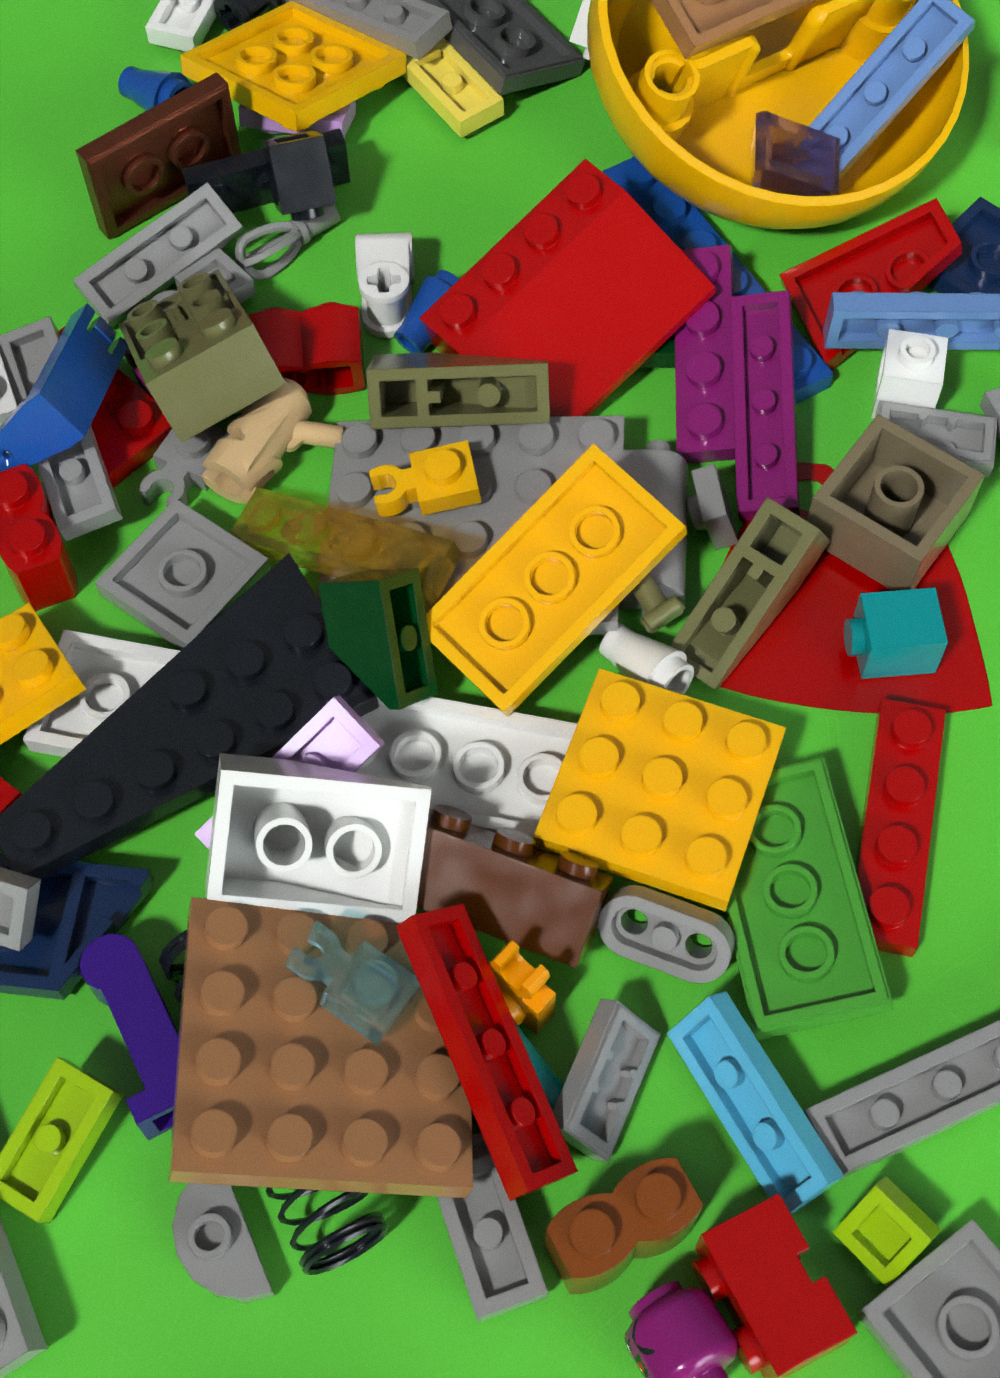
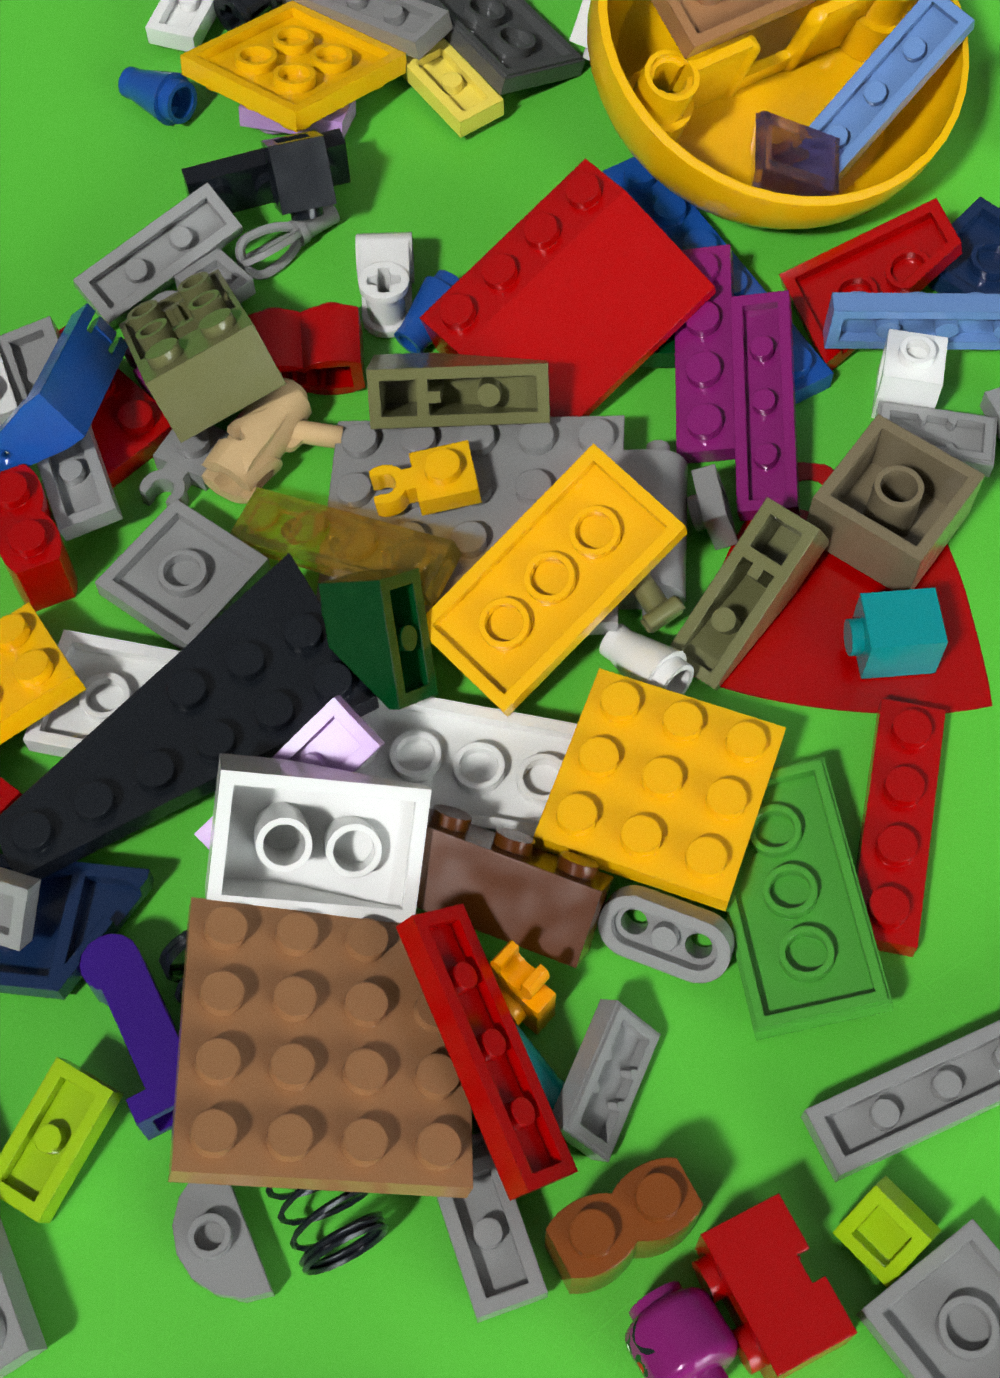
(140, 163): copper tile -> none
(362, 988): clear light blue plate -> none
(754, 1103): medium azure plate -> none

